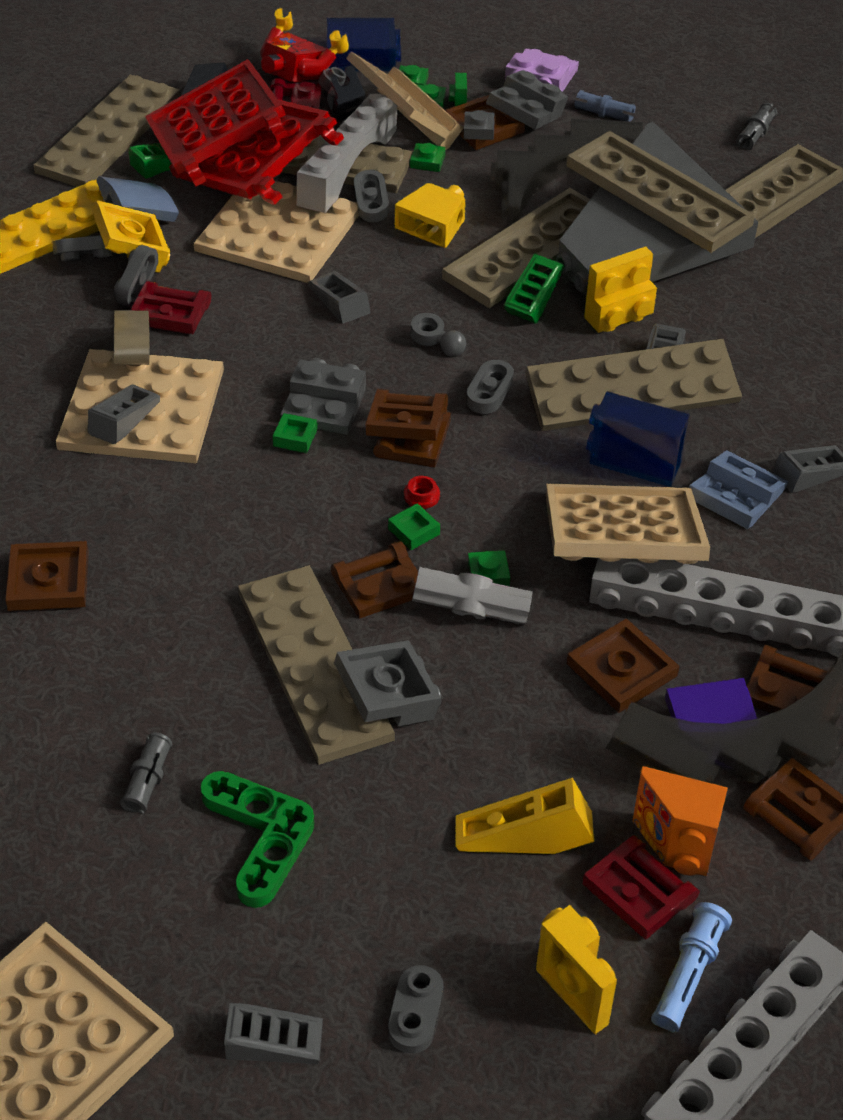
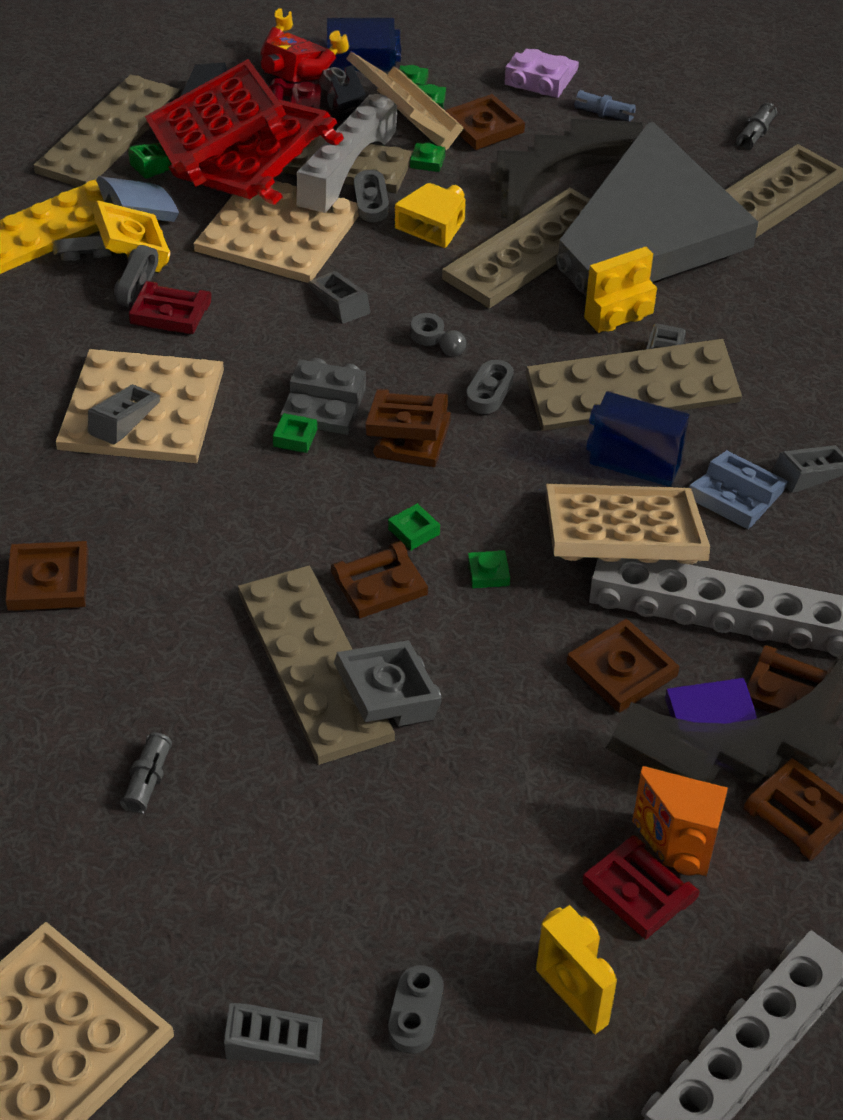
(131, 337): dark tan beam -> none
(273, 823): green beam -> none
(422, 491): red plate -> none
(458, 91): green plate -> none
(472, 596): light grey piece -> none
(479, 125): dark grey plate -> none
(528, 99): dark grey plate -> none
(532, 822): yellow slope -> none
(534, 311): green slope -> none
(661, 191): dark tan plate -> none
(697, 950): light blue pin -> none

